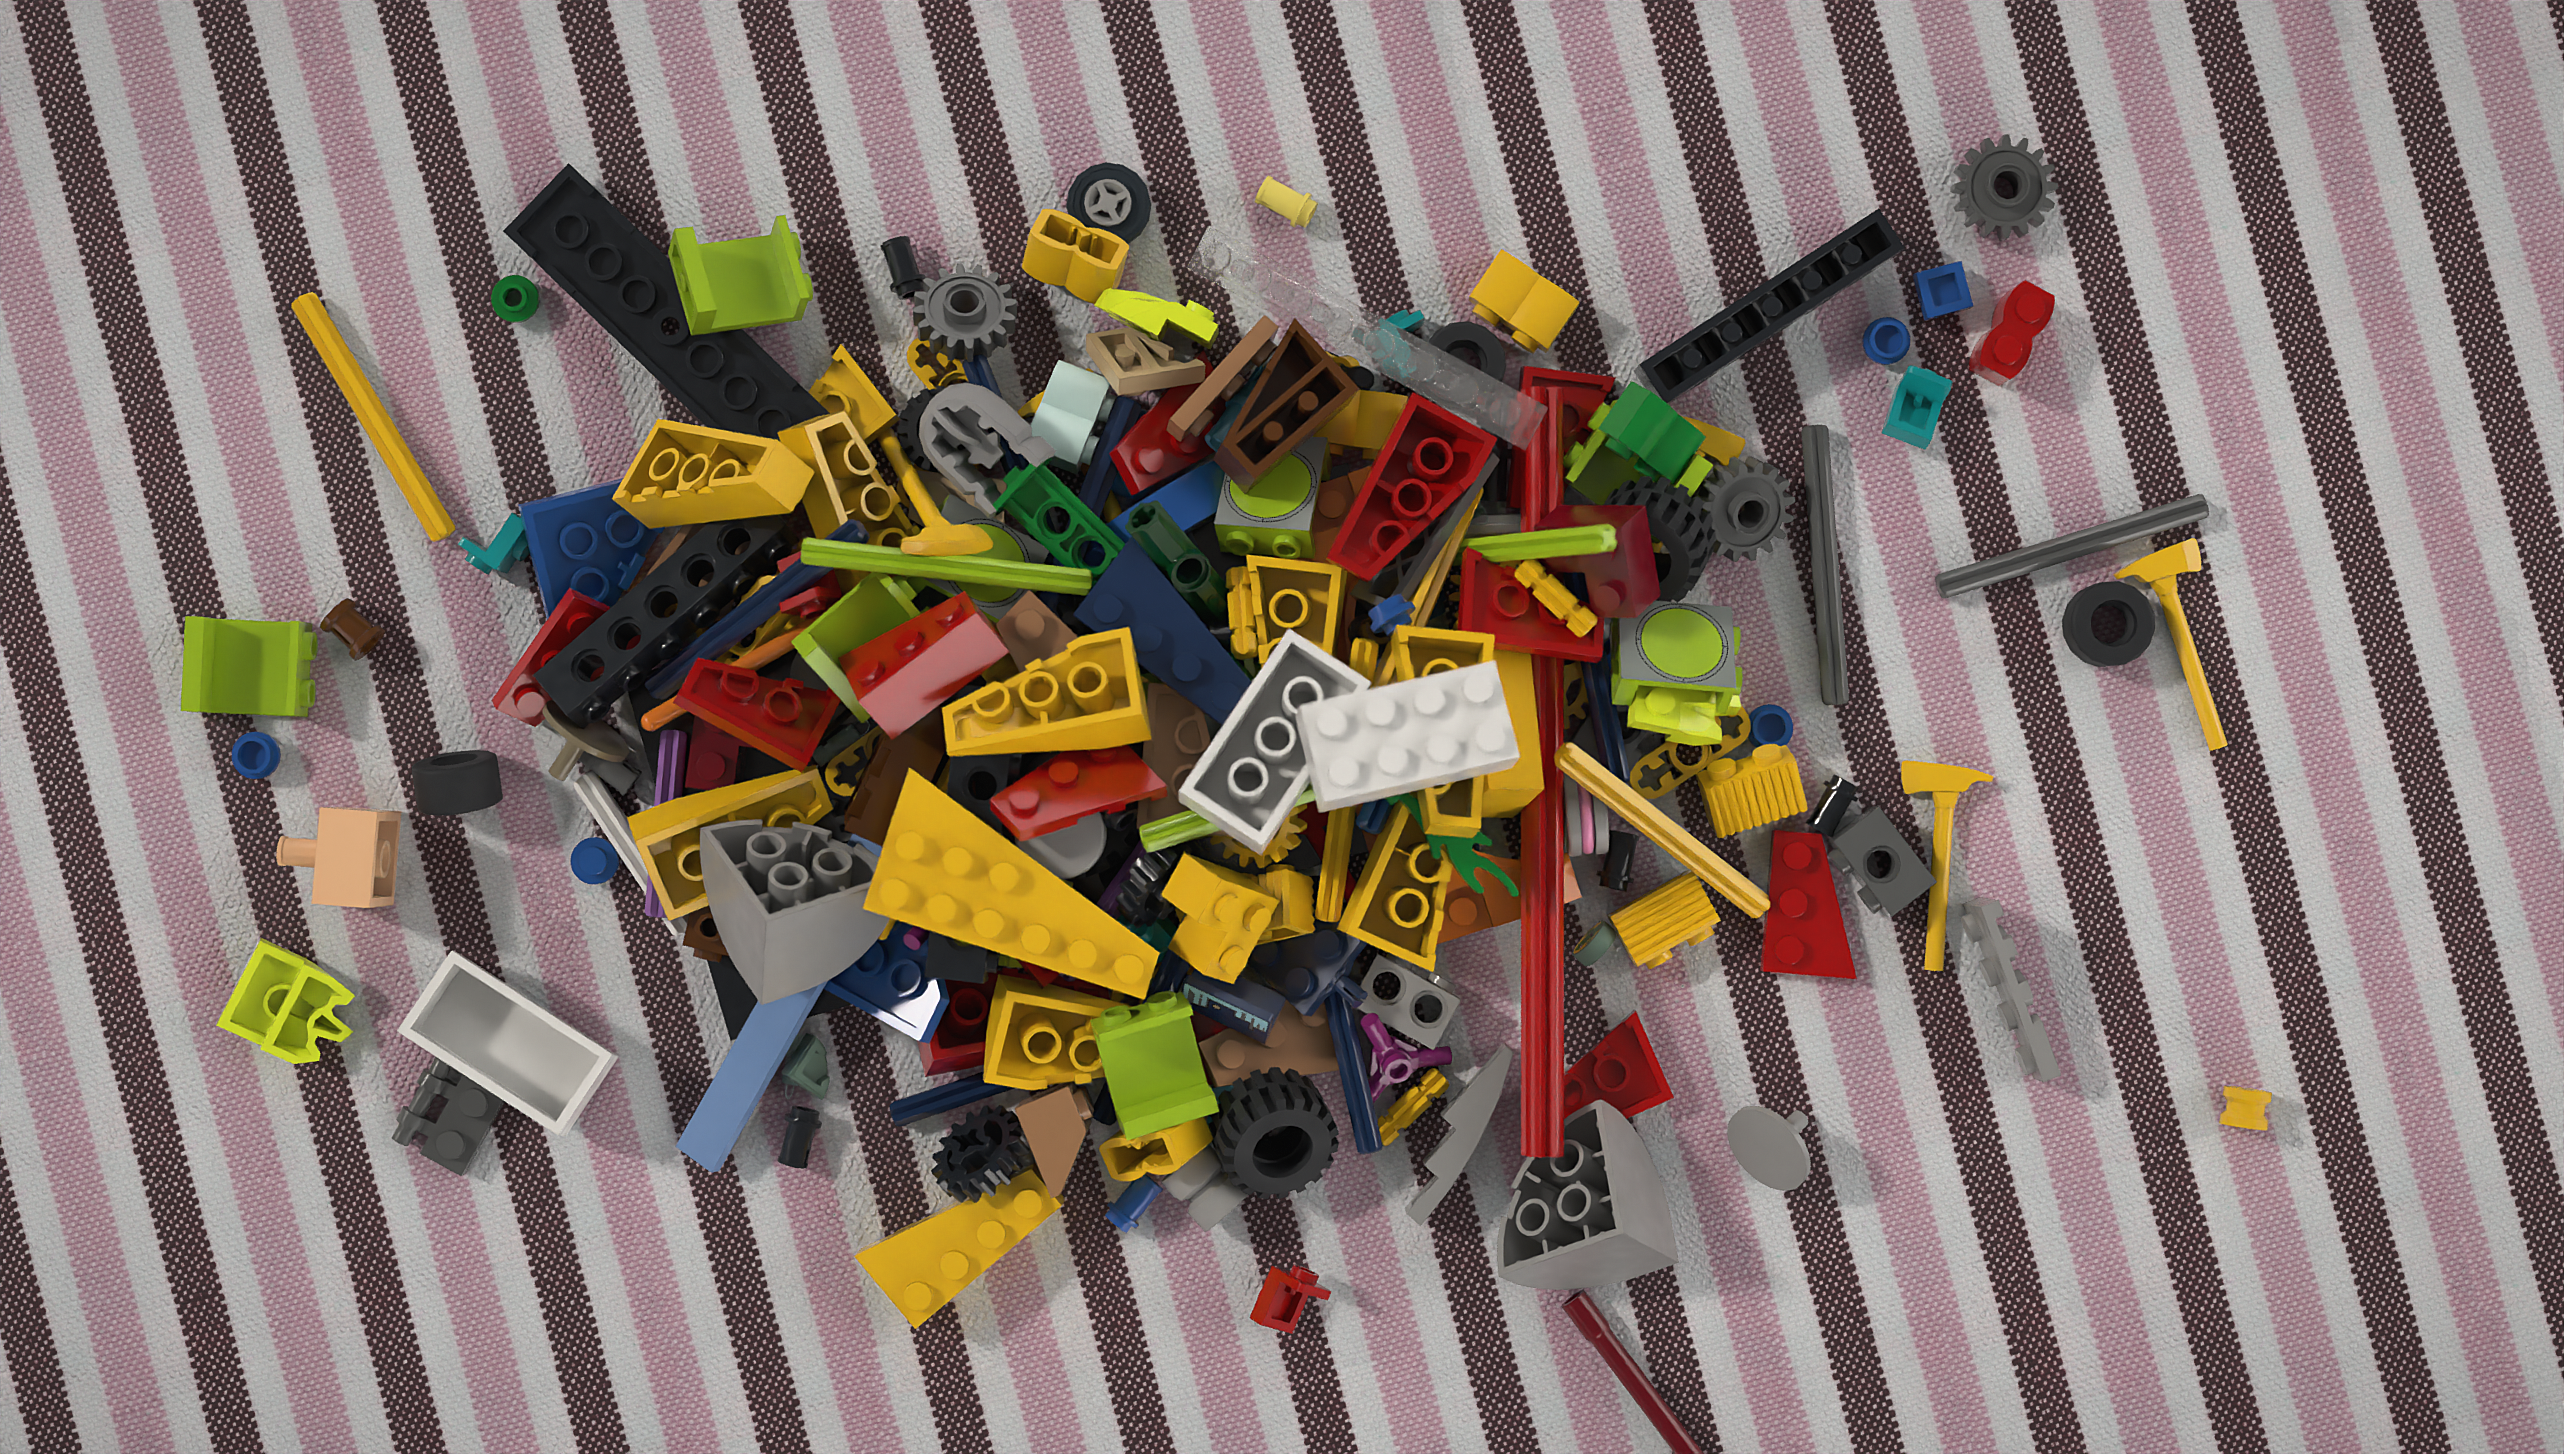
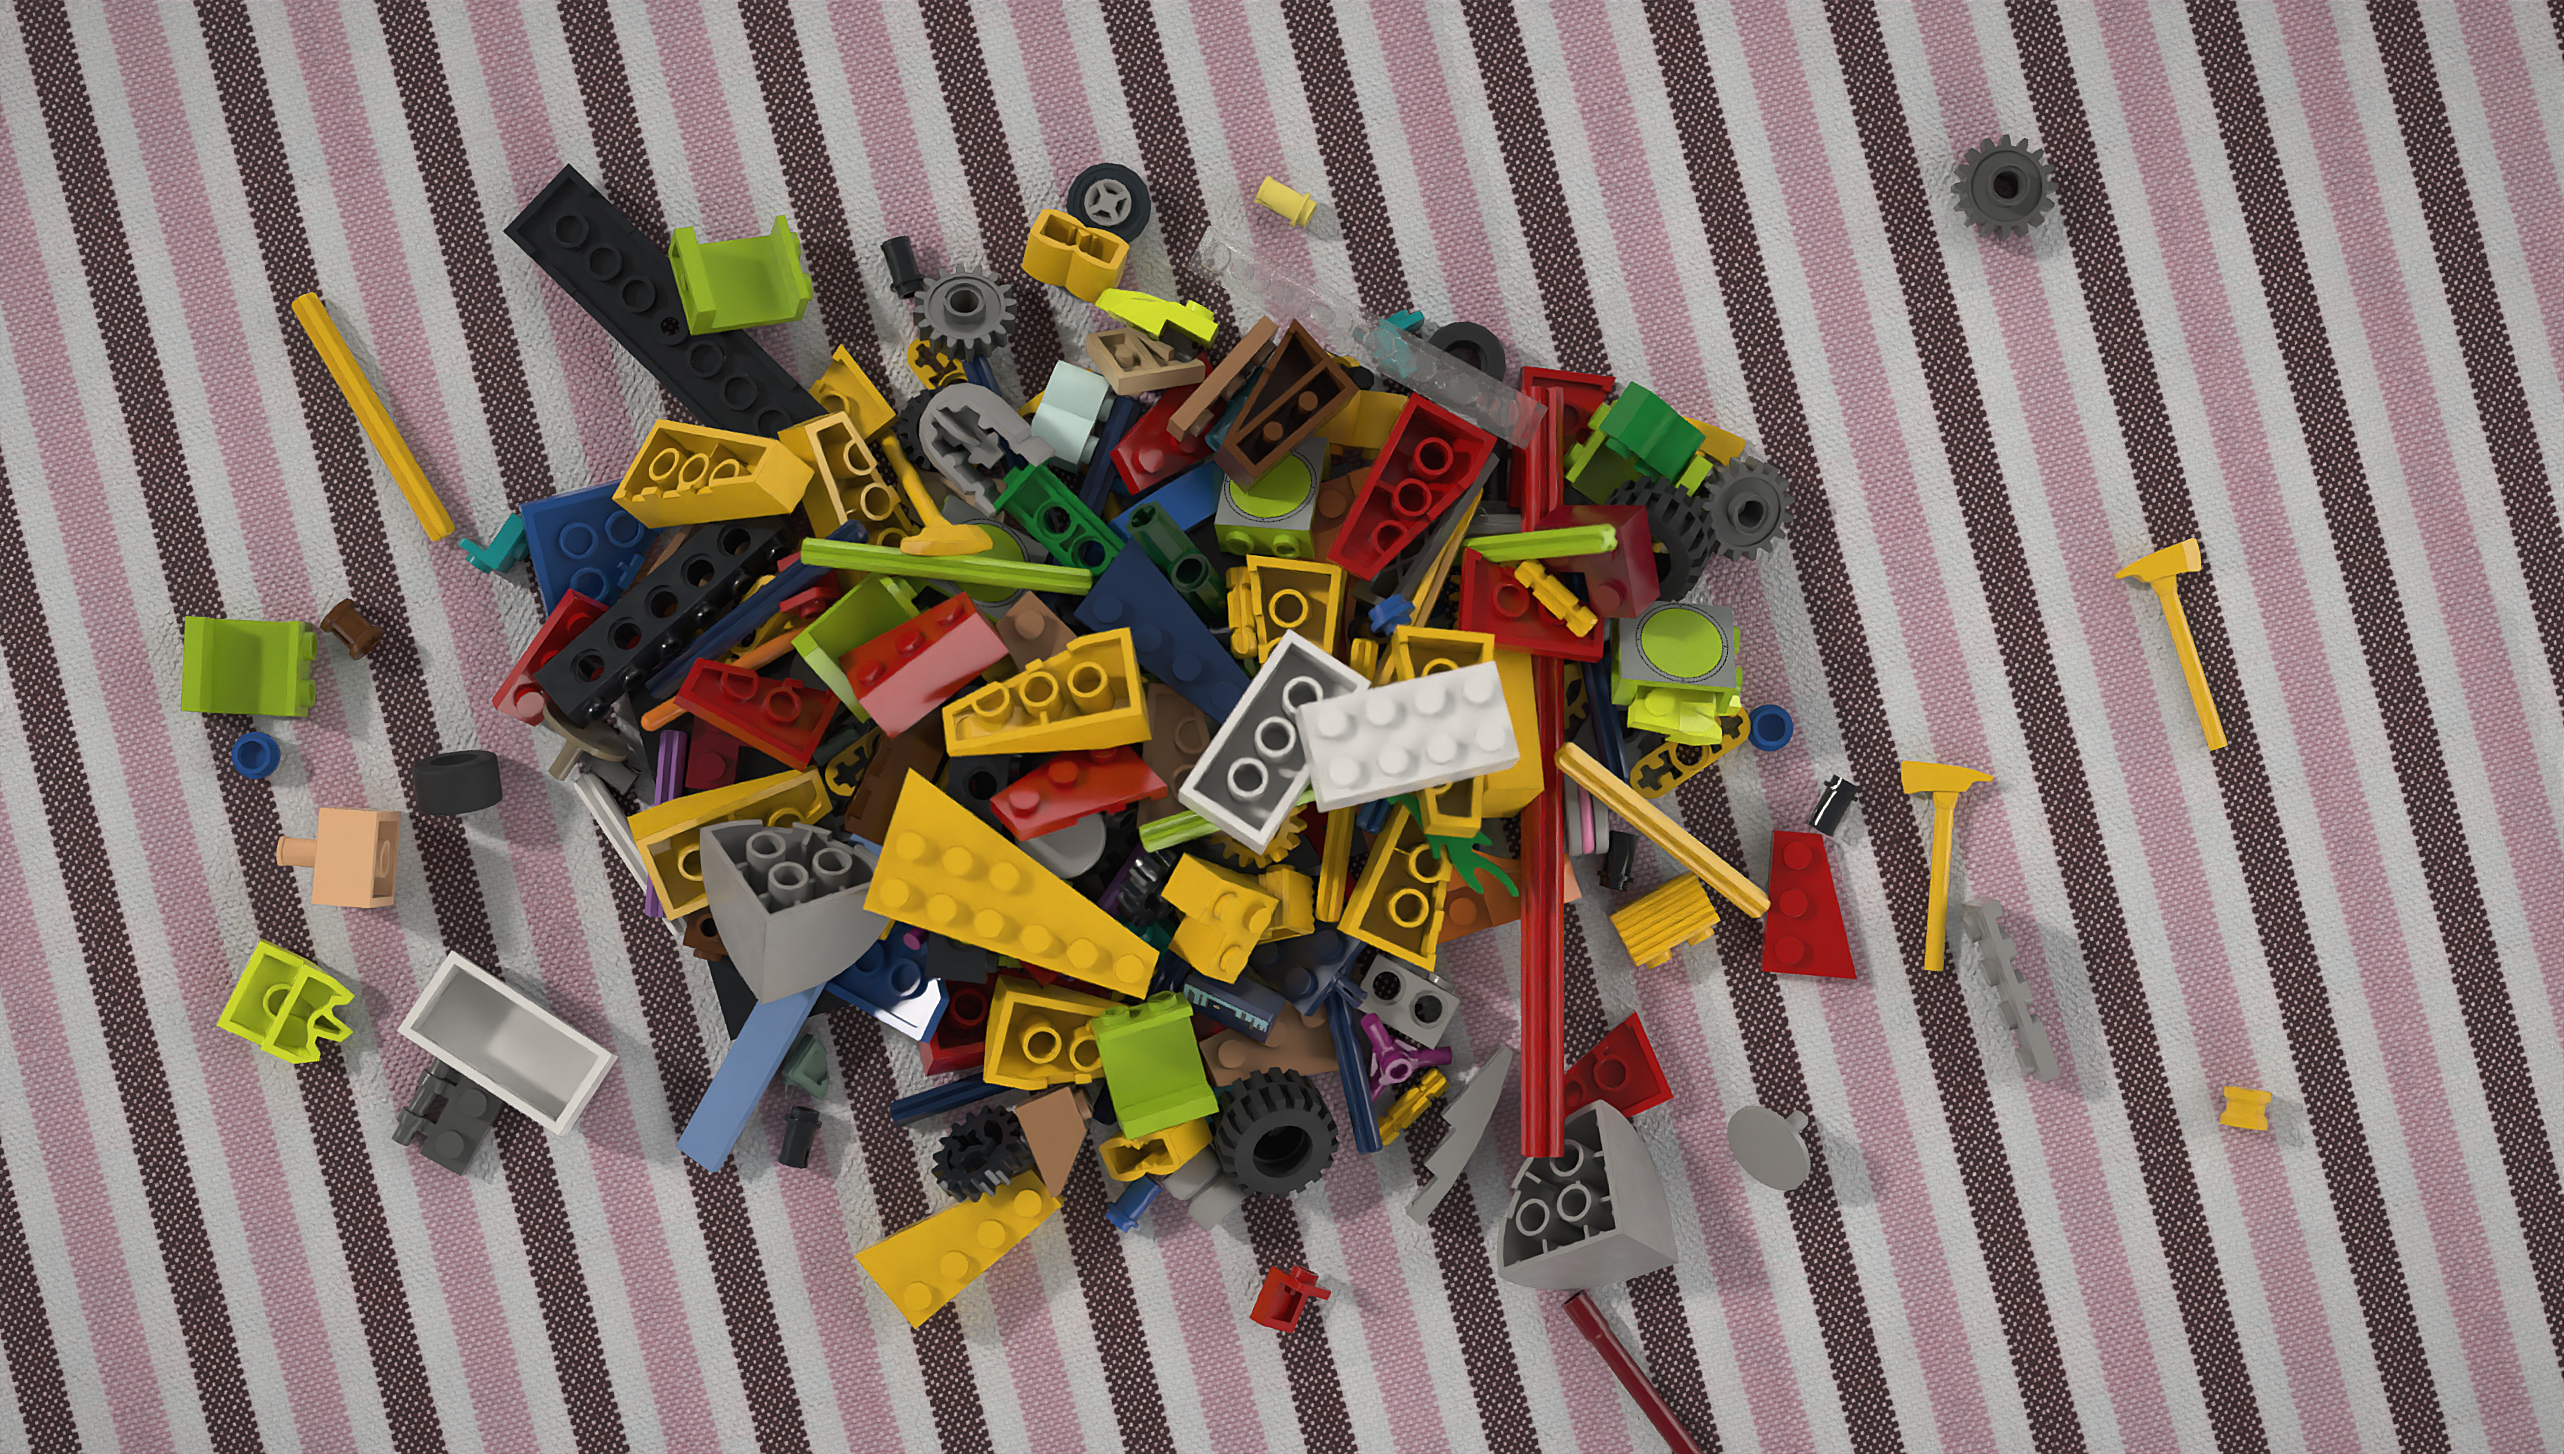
(528, 304): green plate -> none
(594, 860): blue plate -> none
(1523, 302): yellow brick -> none
(1594, 943): sand green tile -> none
(1751, 790): yellow brick -> none
(1770, 308): black brick -> none
(1825, 564): dark grey axle -> none
(1886, 341): blue plate -> none
(1905, 874): dark grey brick -> none
(1916, 406): teal bracket -> none
(1942, 290): blue plate -> none
(2015, 321): red brick -> none
(2072, 546): dark grey axle -> none
(2138, 630): black tyre -> none

